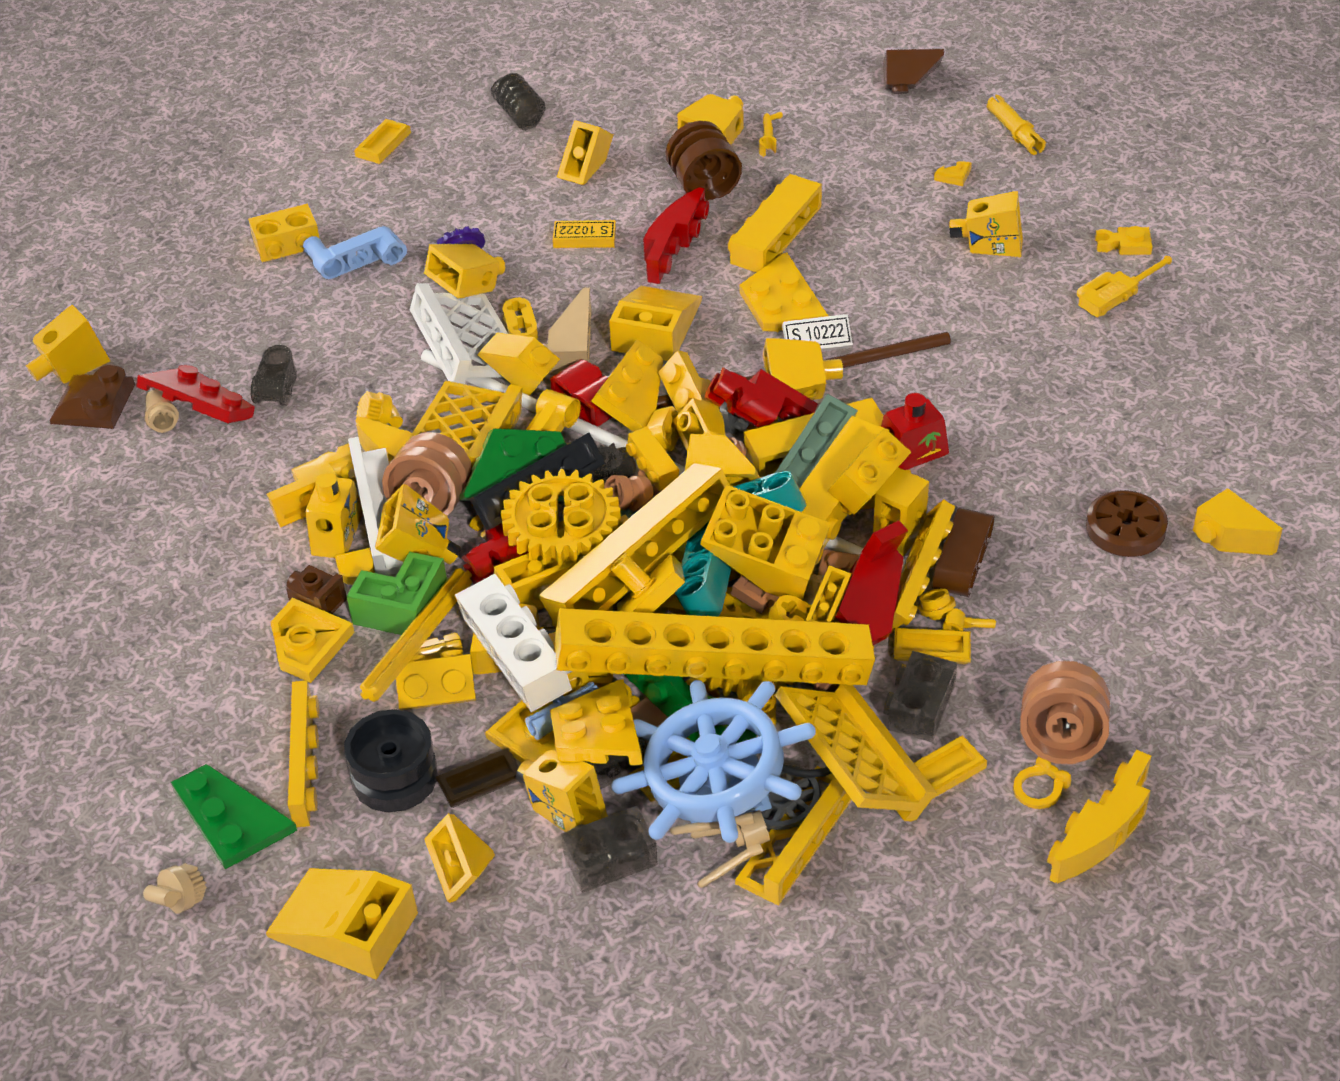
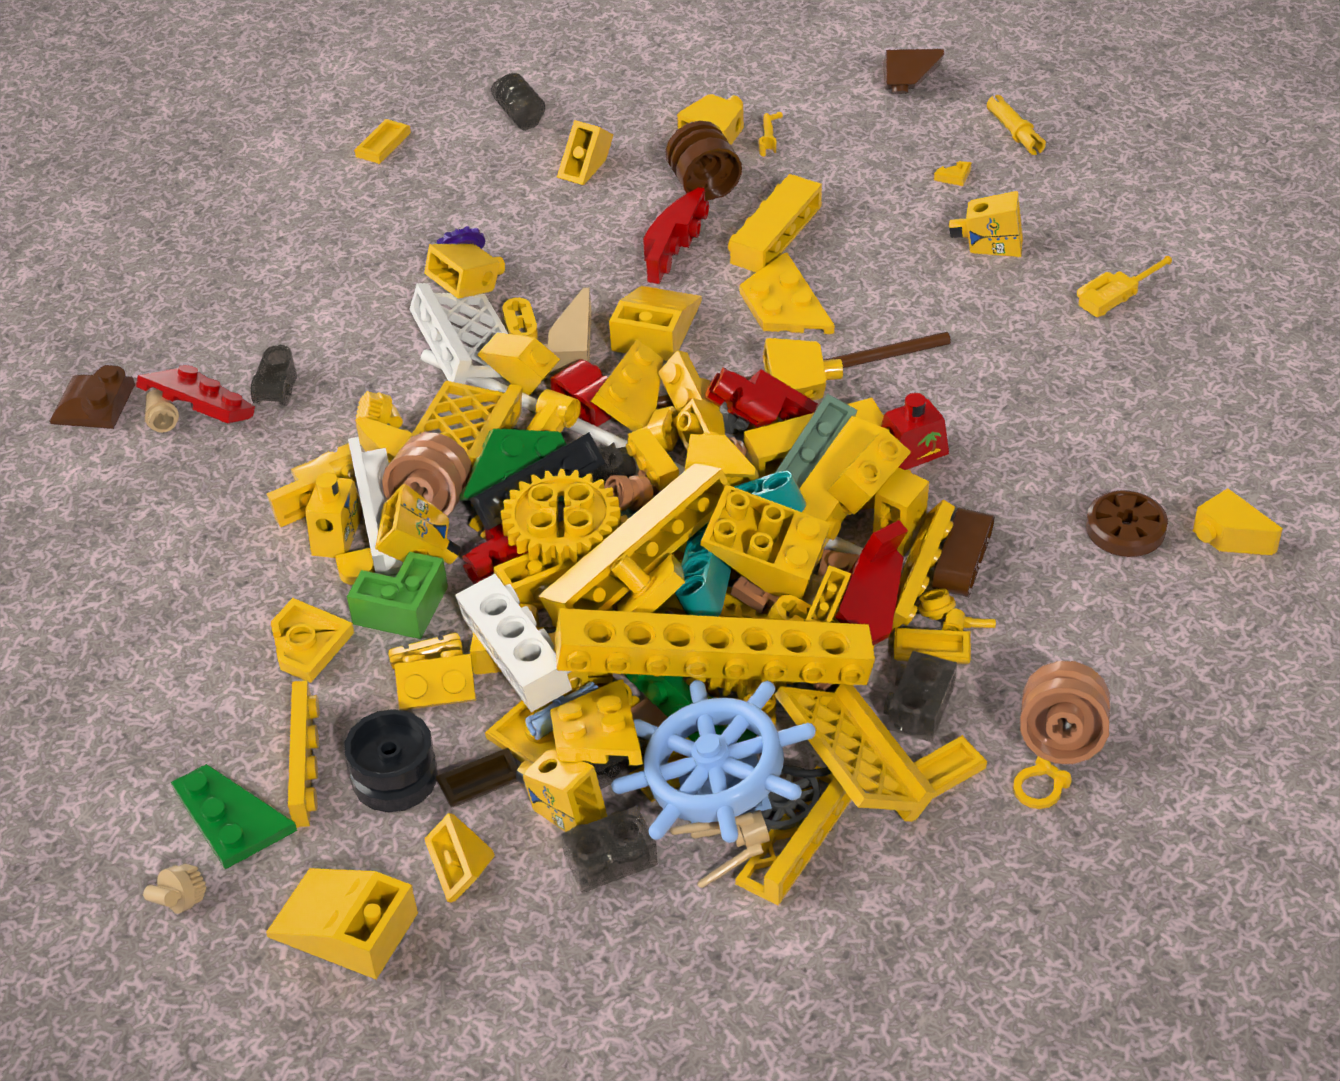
(67, 348): yellow torso -> none
(282, 231): yellow brick -> none
(314, 586): reddish brown brick -> none
(342, 257): light blue beam -> none
(414, 636): yellow axle -> none
(584, 234): yellow tile -> none
(829, 331): white tile -> none
(1103, 825): yellow slope -> none
(1128, 240): yellow plate -> none

